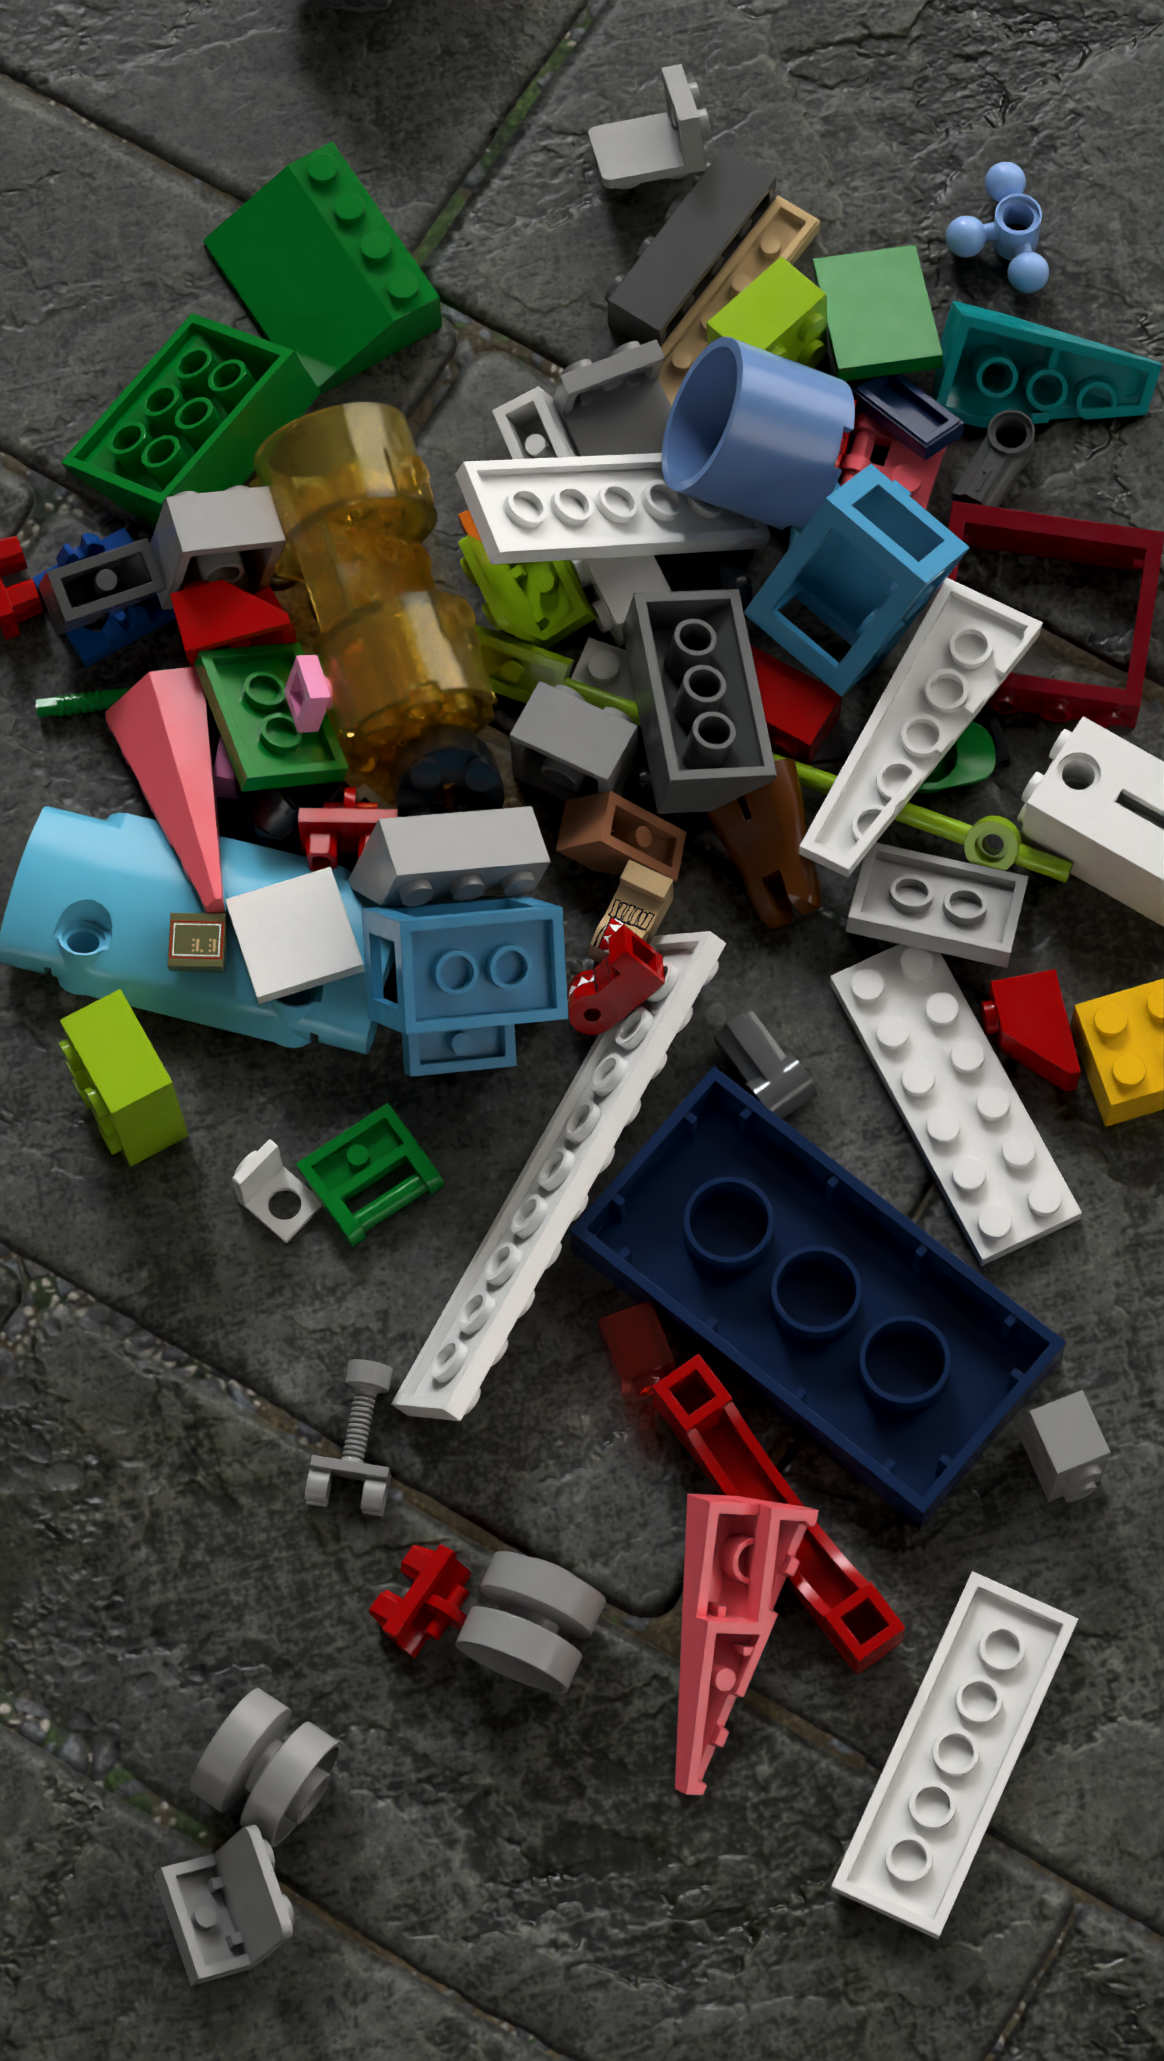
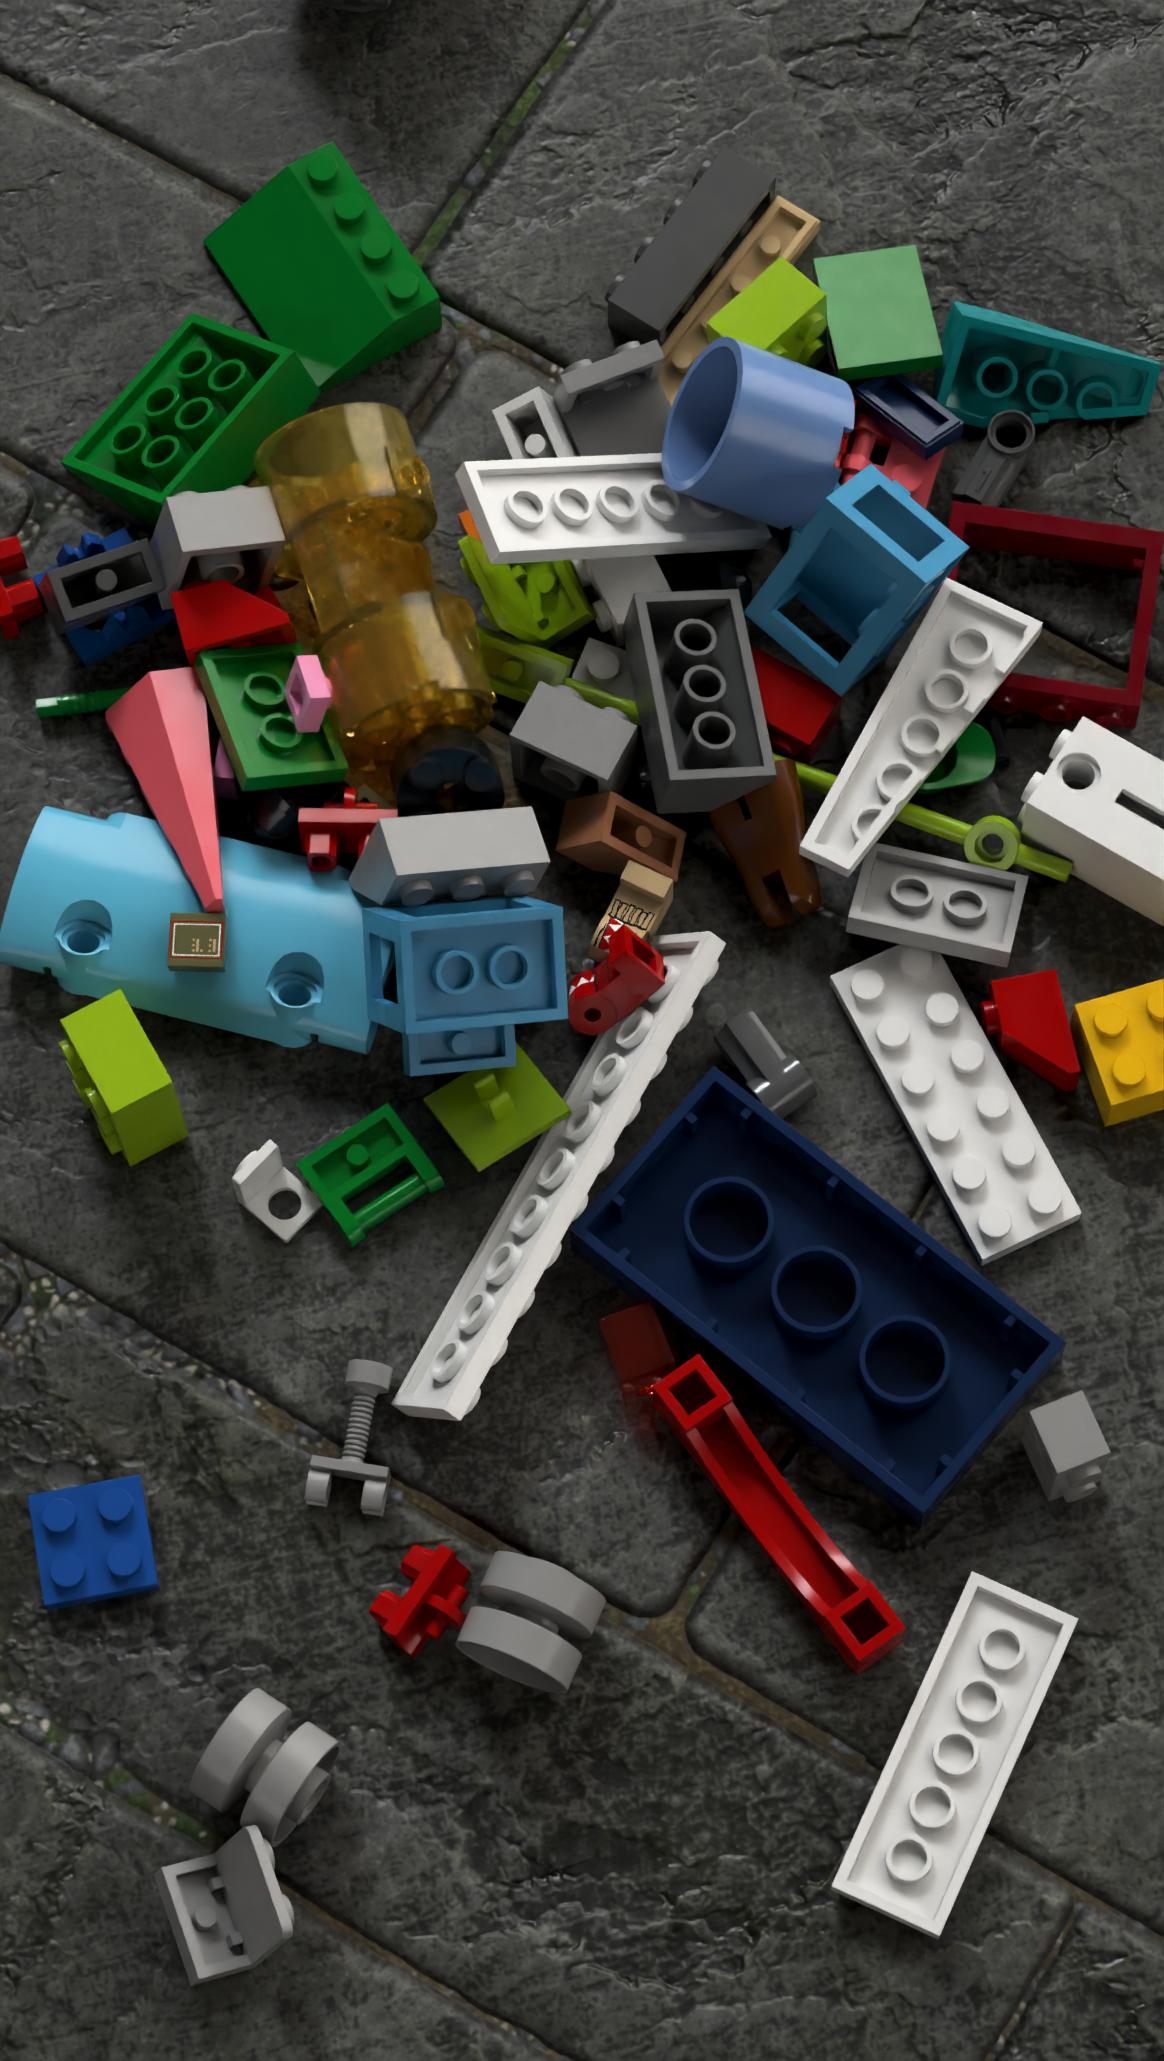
(93, 1542): none -> blue plate
(294, 935): white tile -> none
(497, 1109): none -> lime piece
(655, 144): light grey bracket -> none
(732, 1579): coral wedge -> none
(967, 235): light blue piece -> none

